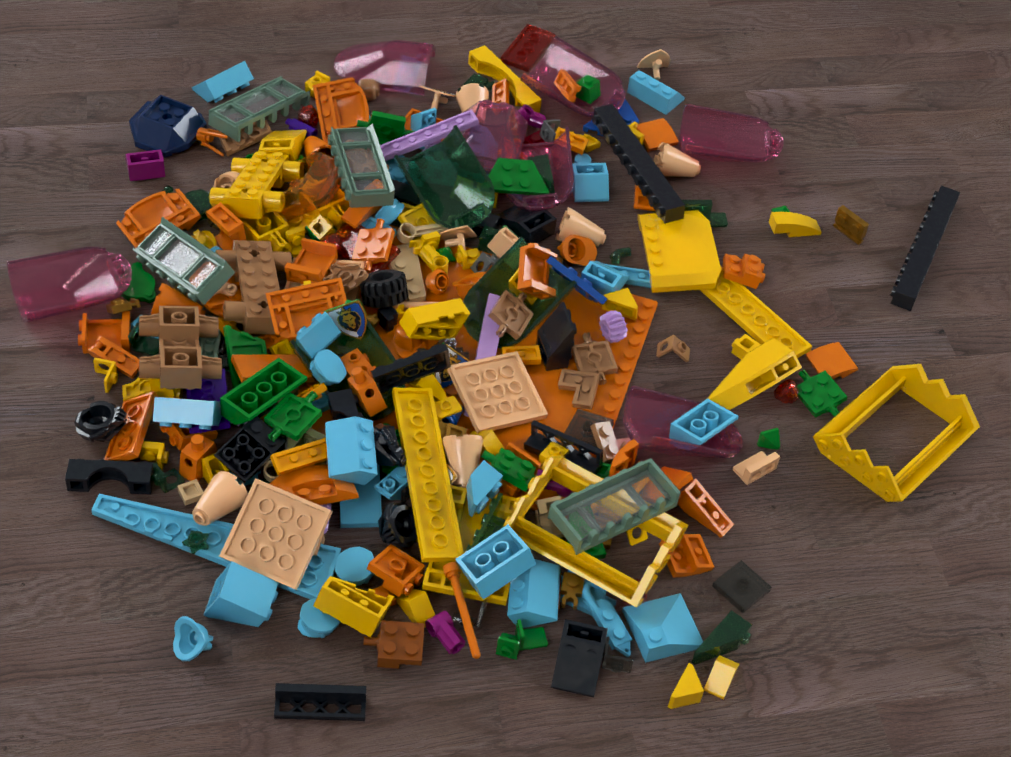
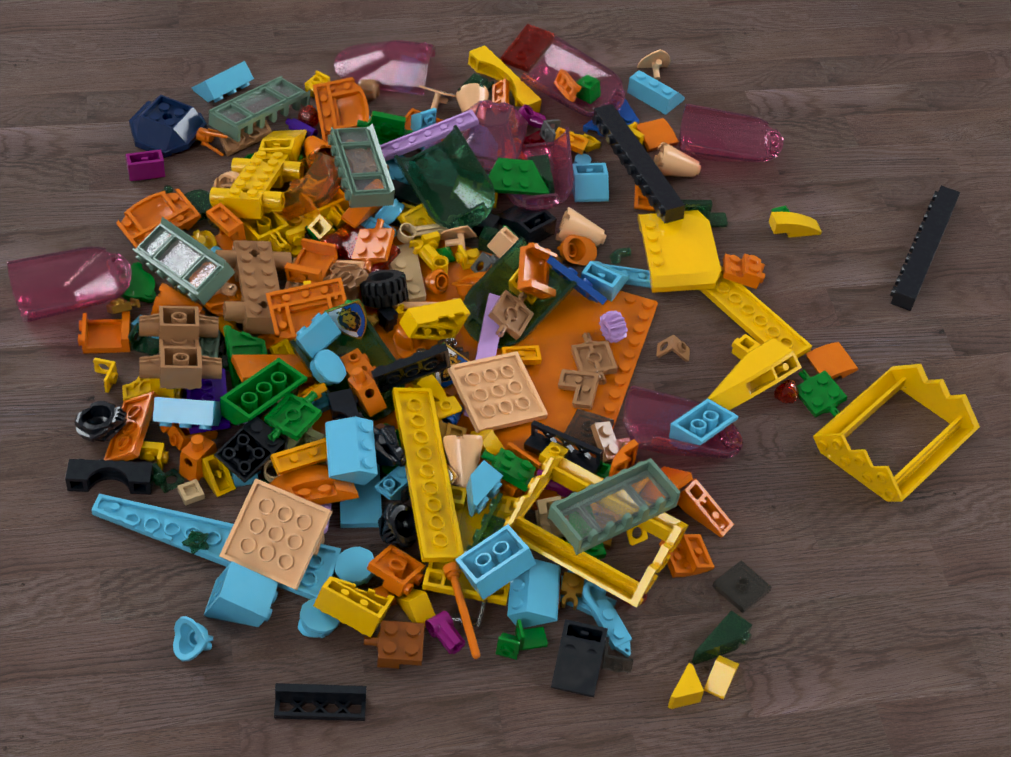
(125, 361): orange plate -> none
(219, 498): light nougat cone -> none
(557, 339): black slope -> none
(622, 302): yellow slope -> none
(663, 627): medium azure slope -> none
(756, 466): light nougat panel -> none
(769, 439): green slope -> none
(850, 224): pearl gold plate -> none

